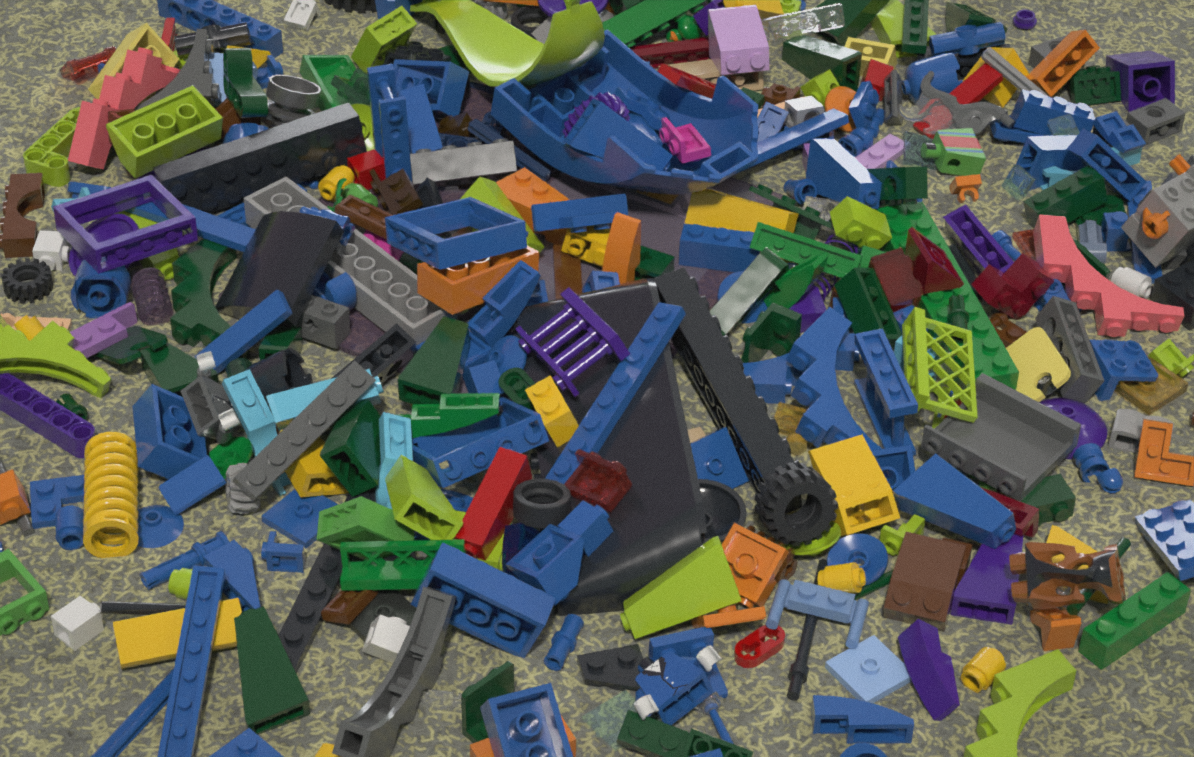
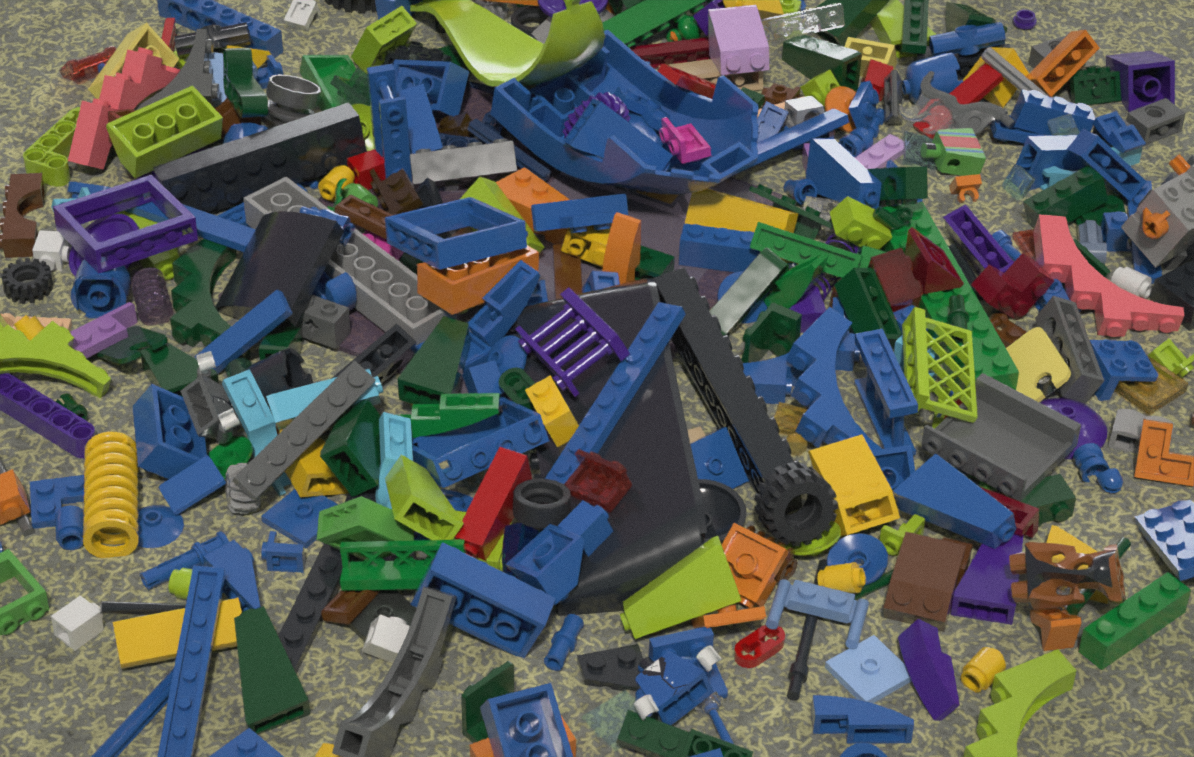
(894, 219): none -> dark green arm

